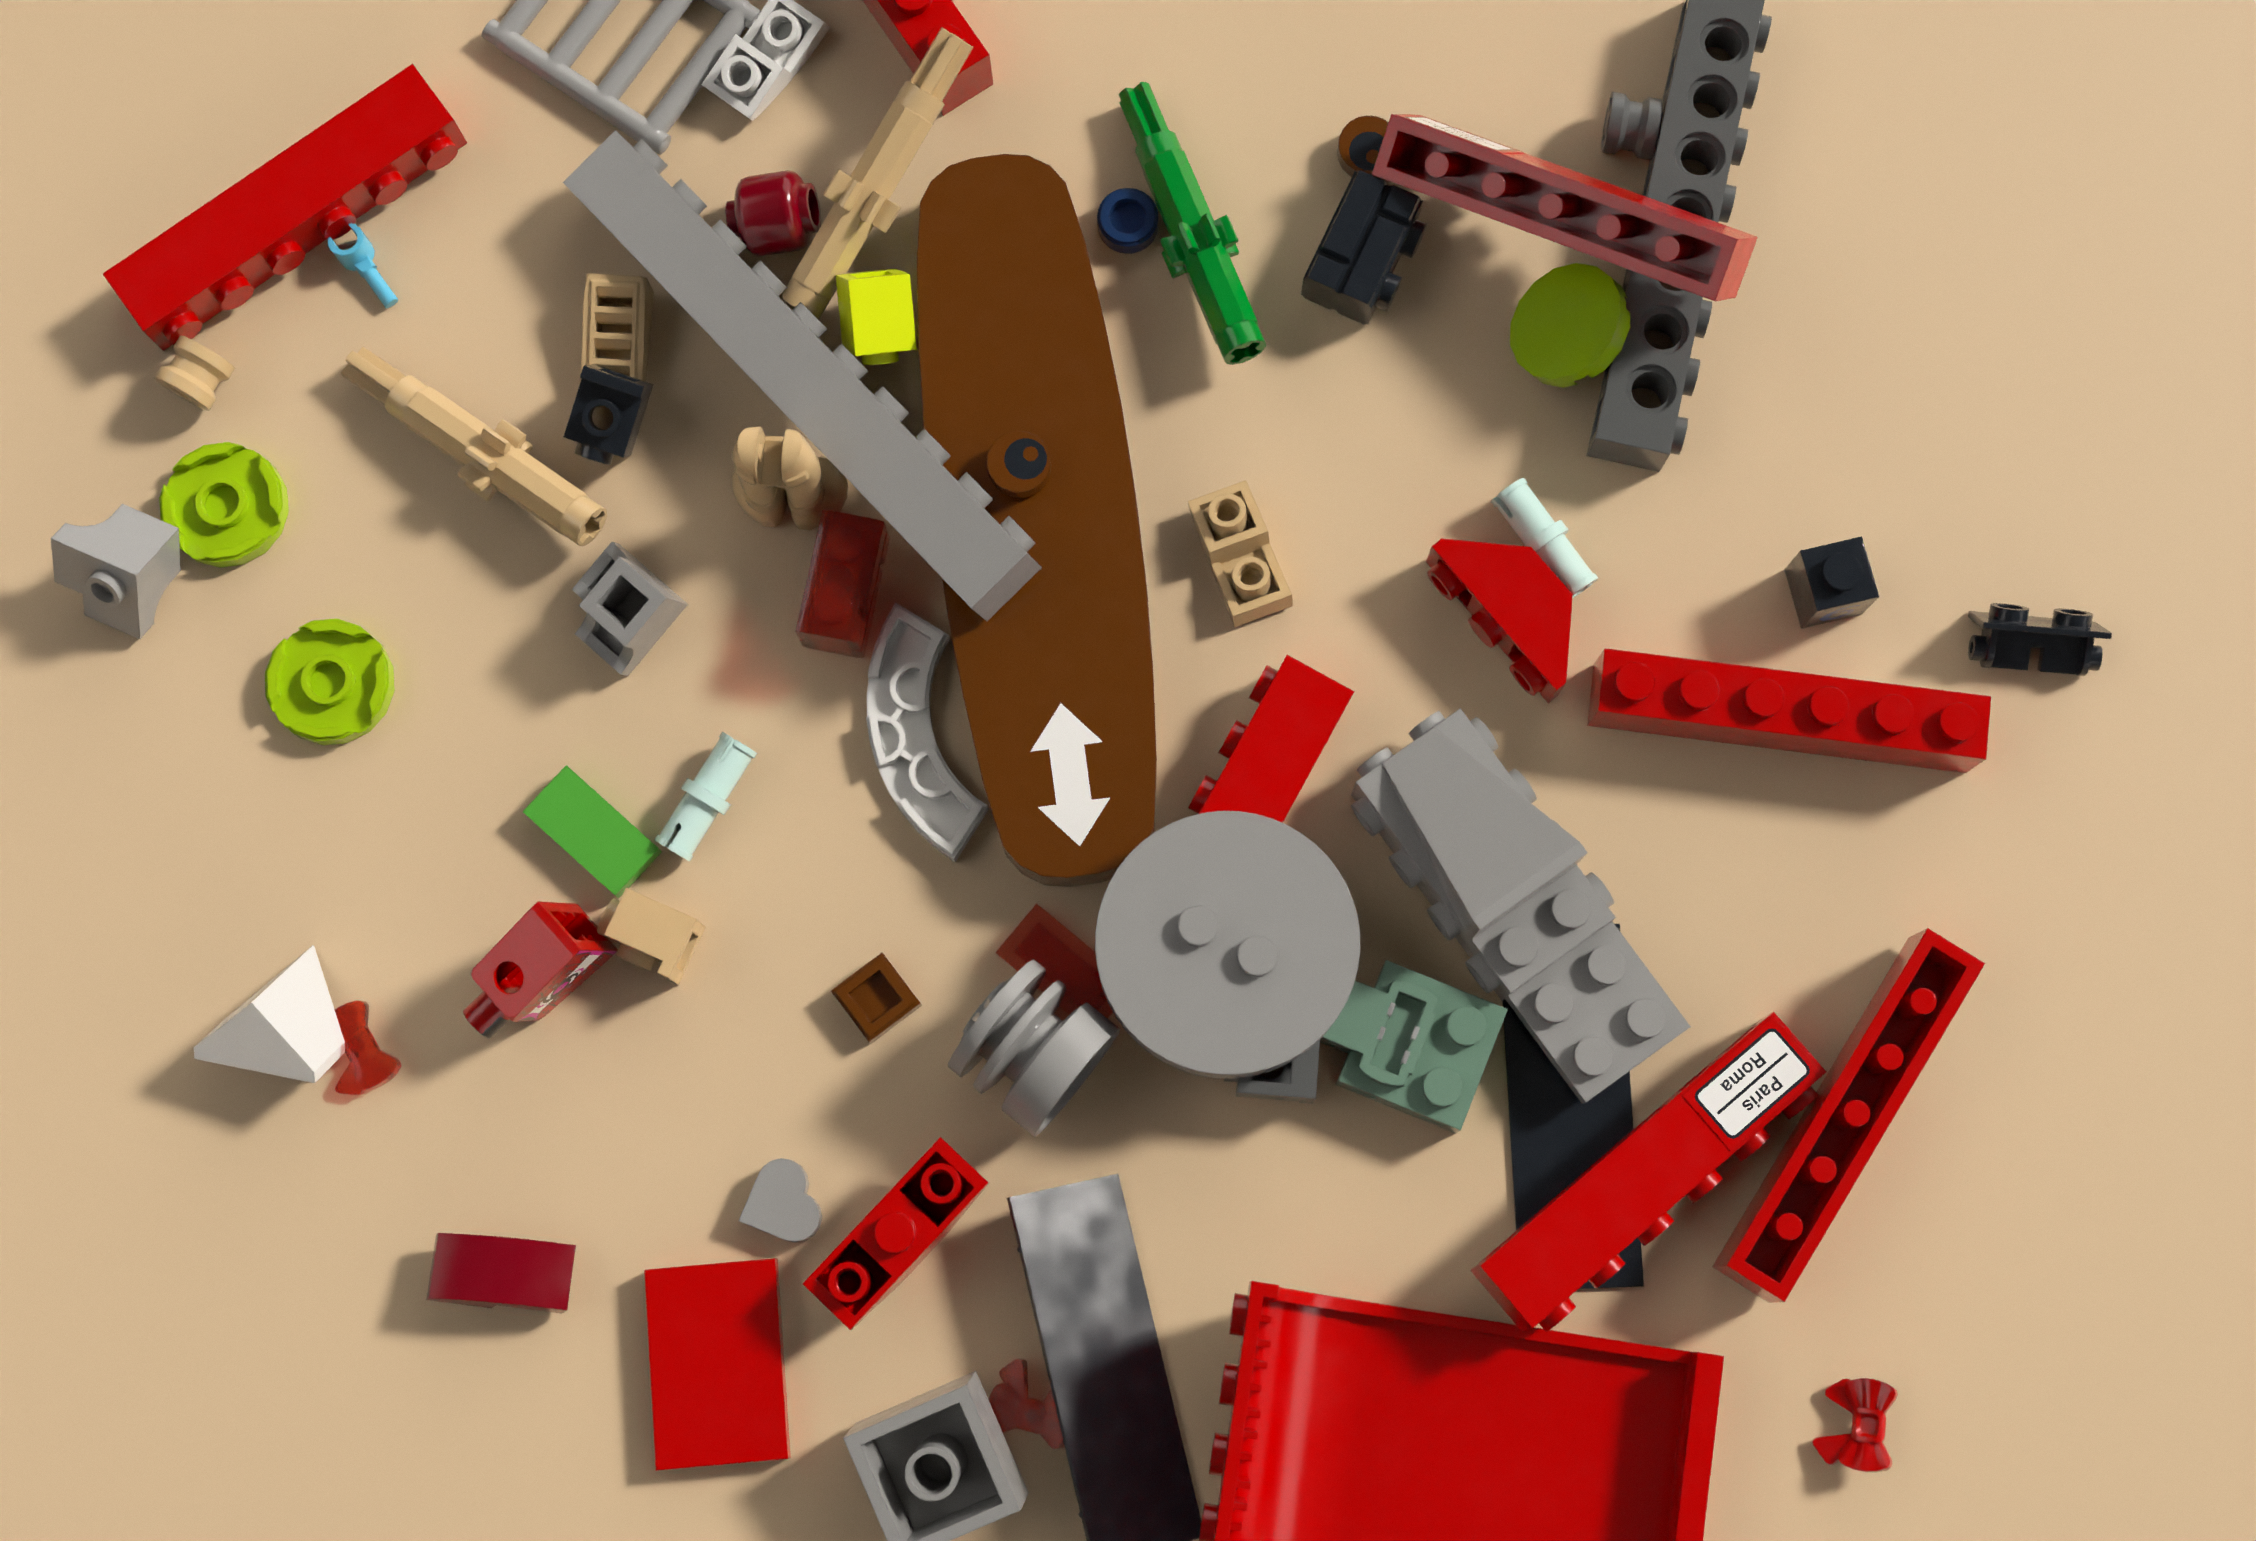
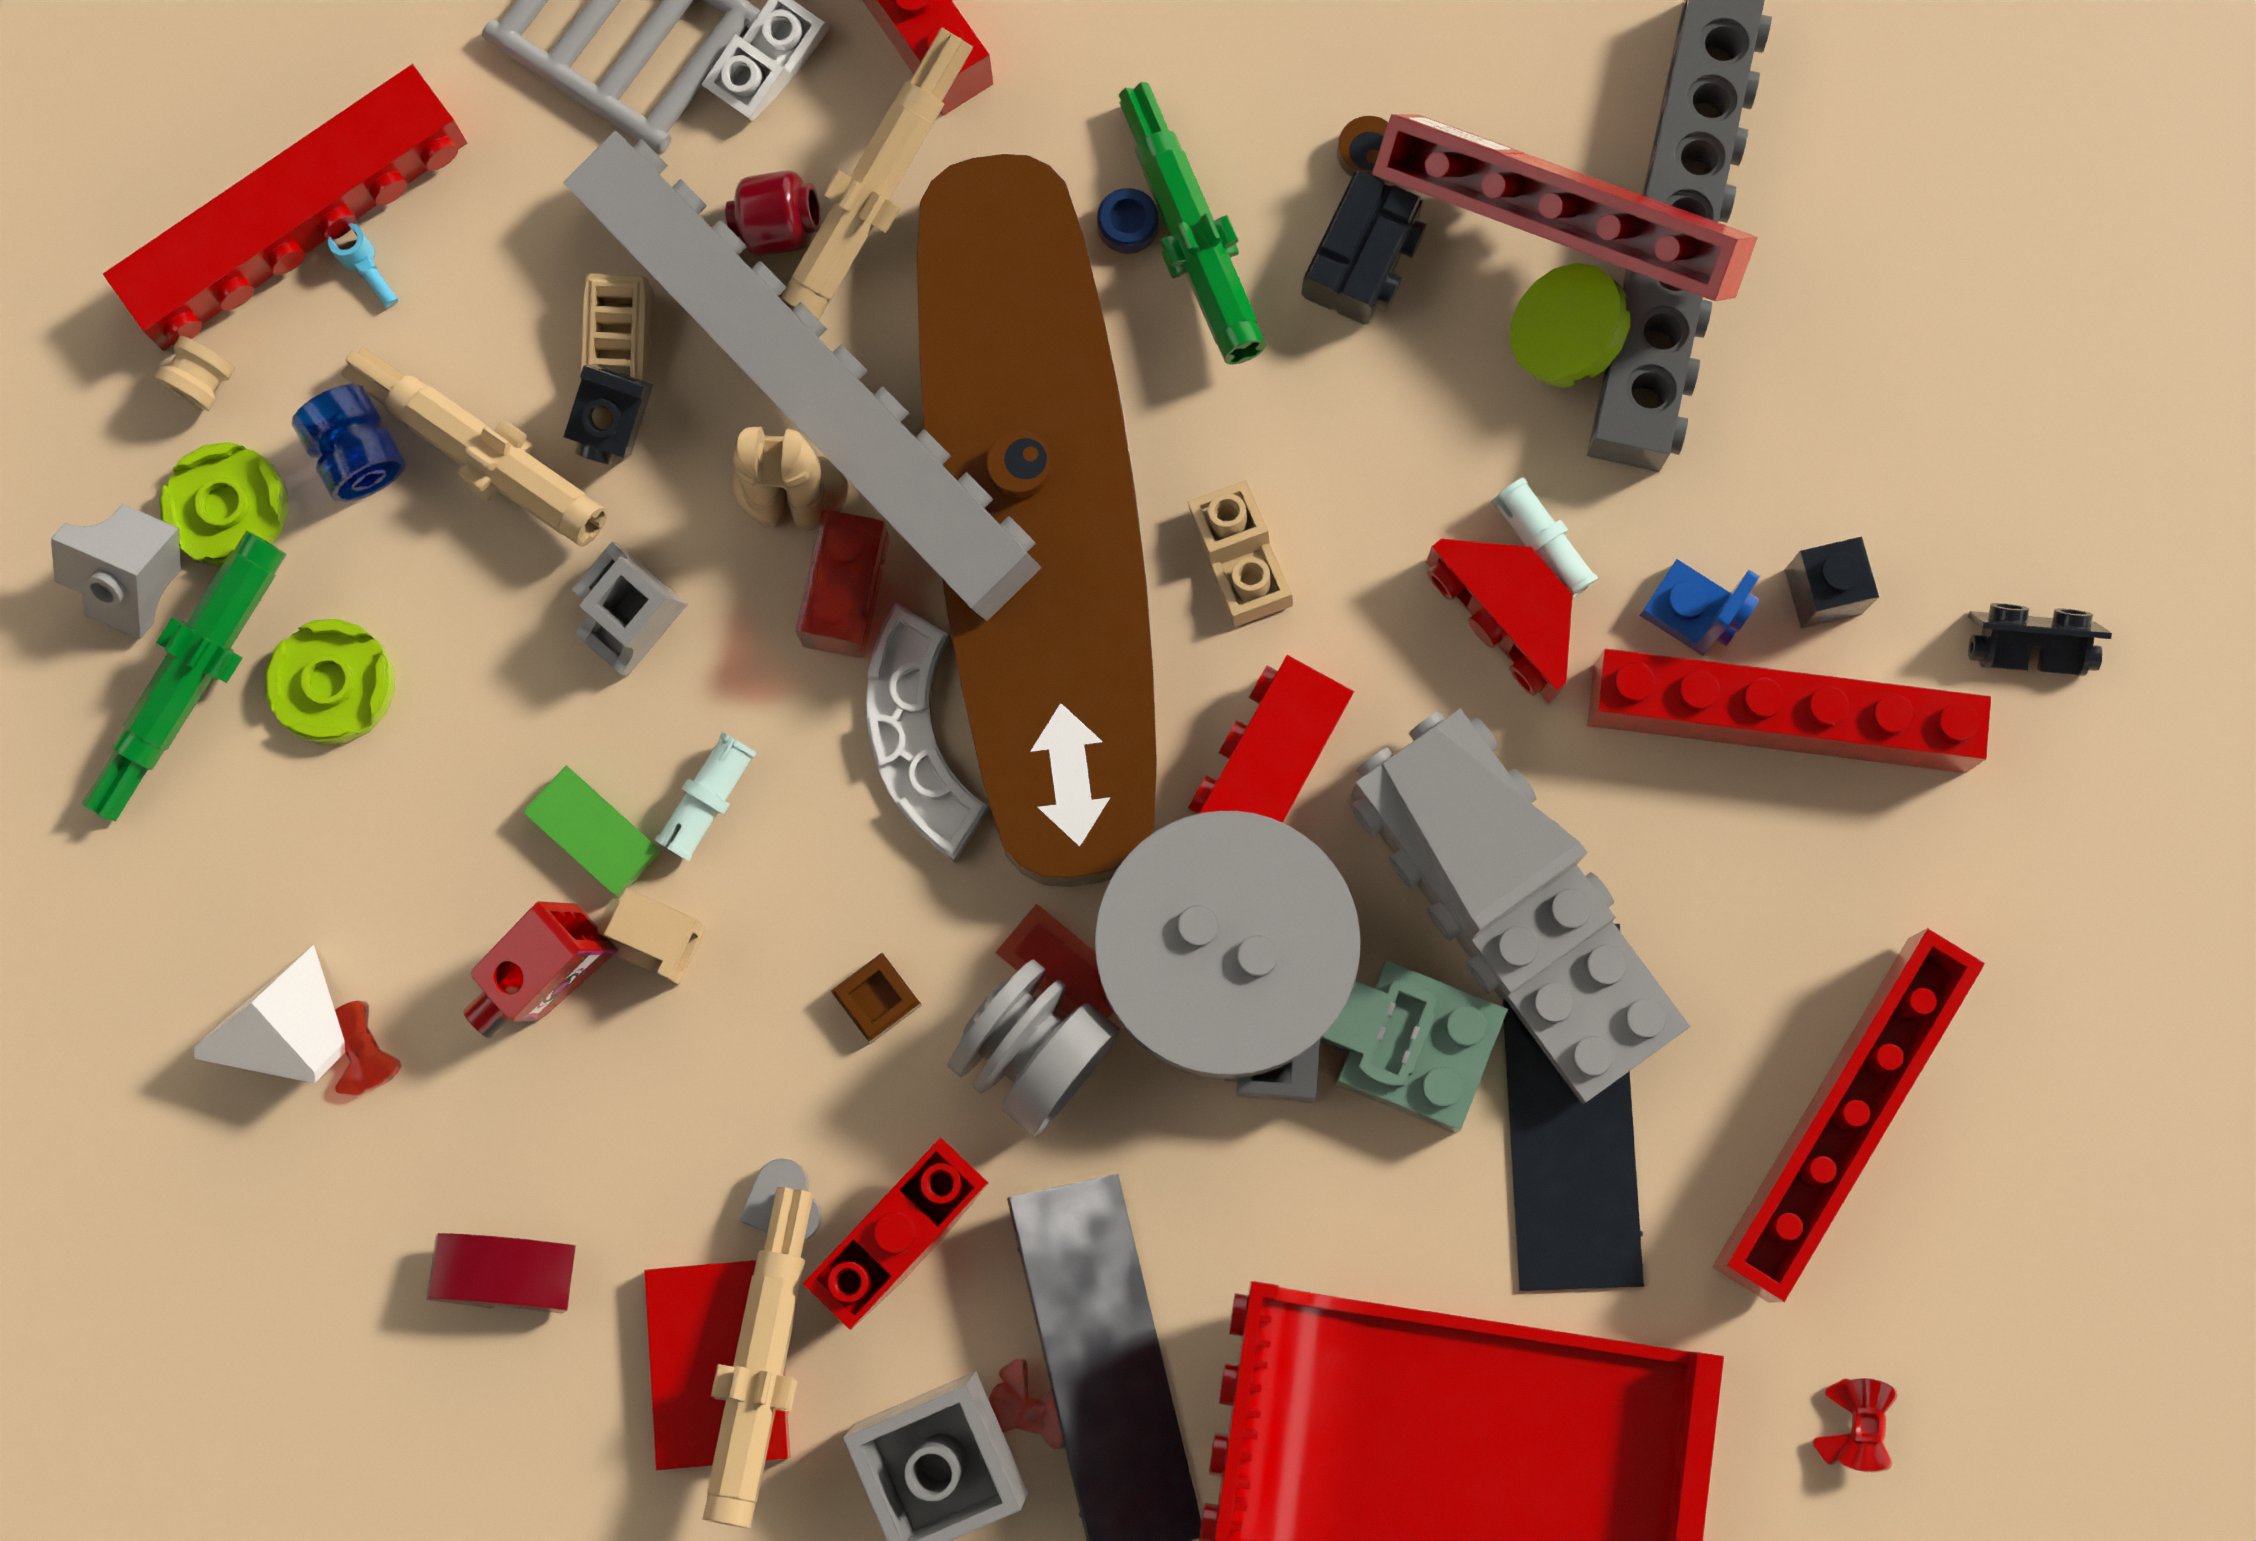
(194, 656): none -> green piece
(345, 437): none -> clear blue wheel
(756, 1381): none -> tan piece
(876, 314): neon yellow brick -> none
(1631, 125): dark grey wheel -> none
(1649, 1172): red brick -> none
(1699, 609): none -> blue bracket

